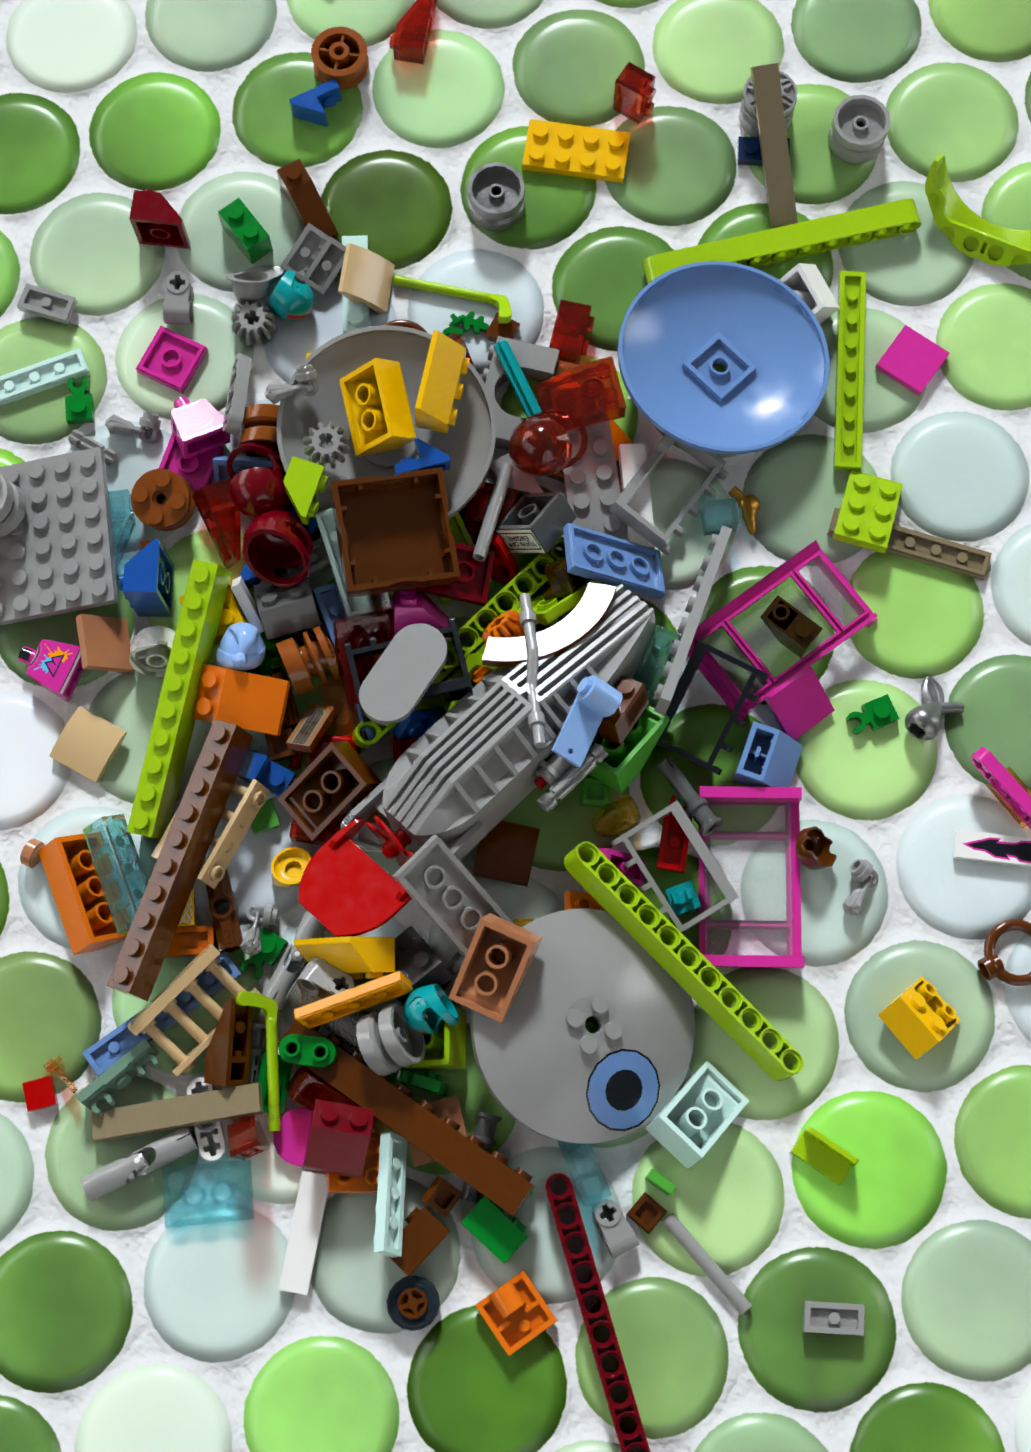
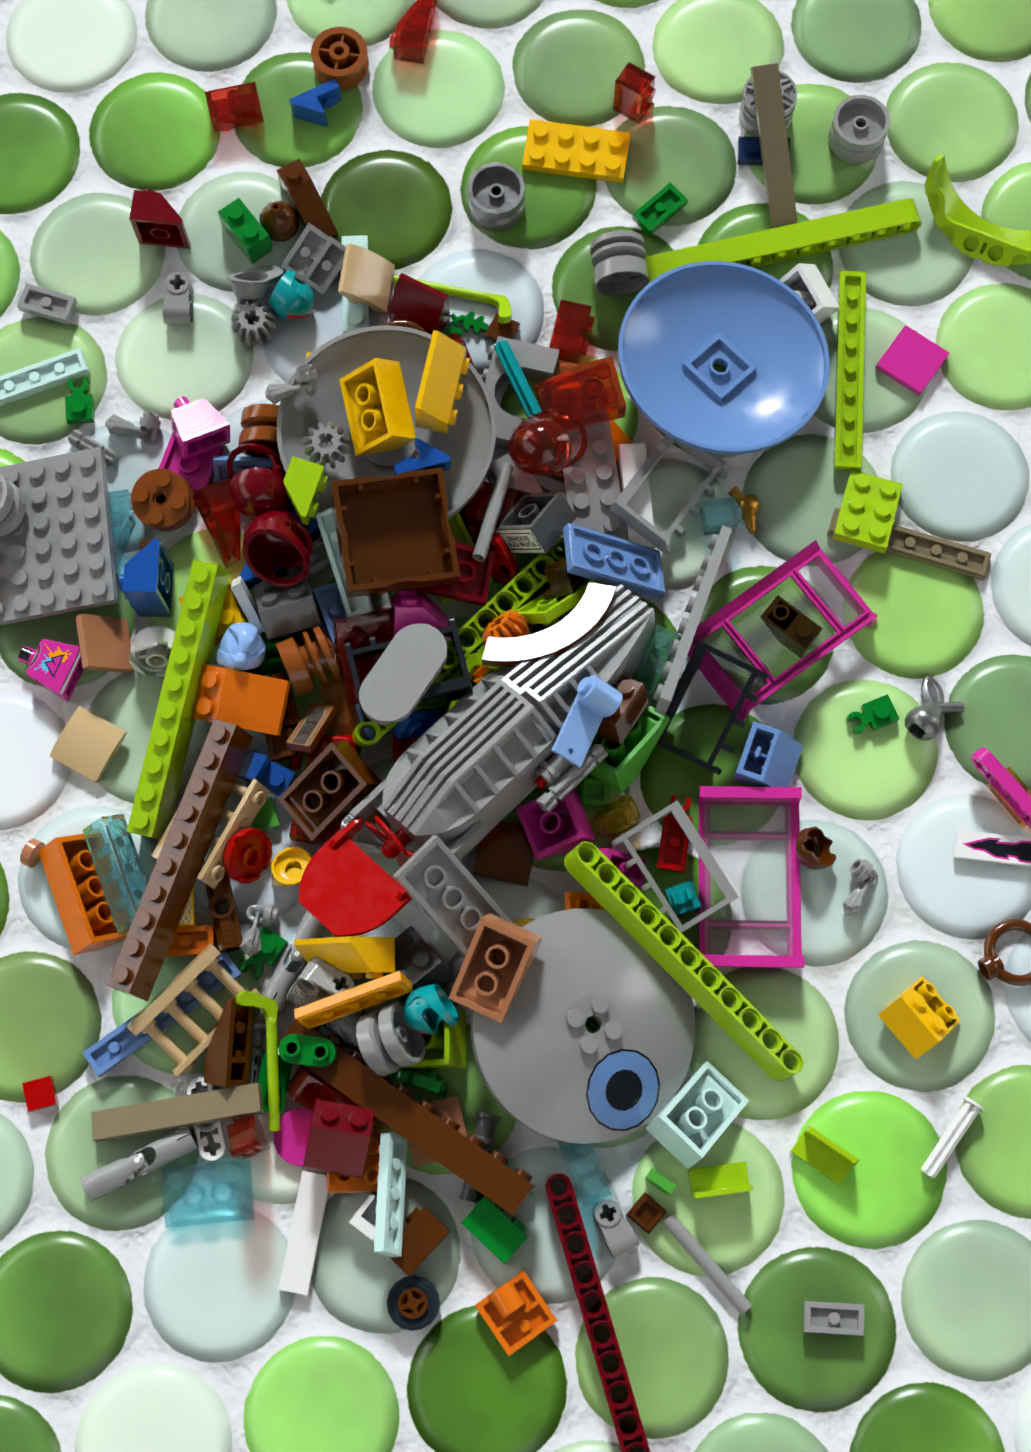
(52, 1067): clear orange piece -> none
(118, 1076): sand green plate -> none
(171, 359): dark pink tile -> none
(234, 107): none -> clear red brick
(237, 394): light grey beam -> none
(247, 855): none -> red tile
(279, 221): none -> reddish brown helmet
(365, 1217): none -> white panel
(419, 304): none -> dark red slope
(441, 1196): reddish brown tile -> none
(536, 718): light grey bar -> none
(559, 829): none -> dark pink slope
(619, 263): none -> light grey wheel
(660, 209): none -> green plate
(695, 805): dark grey pin -> none
(719, 1180): none -> lime panel
(799, 703): dark pink tile -> none
(951, 1137): none -> white axle

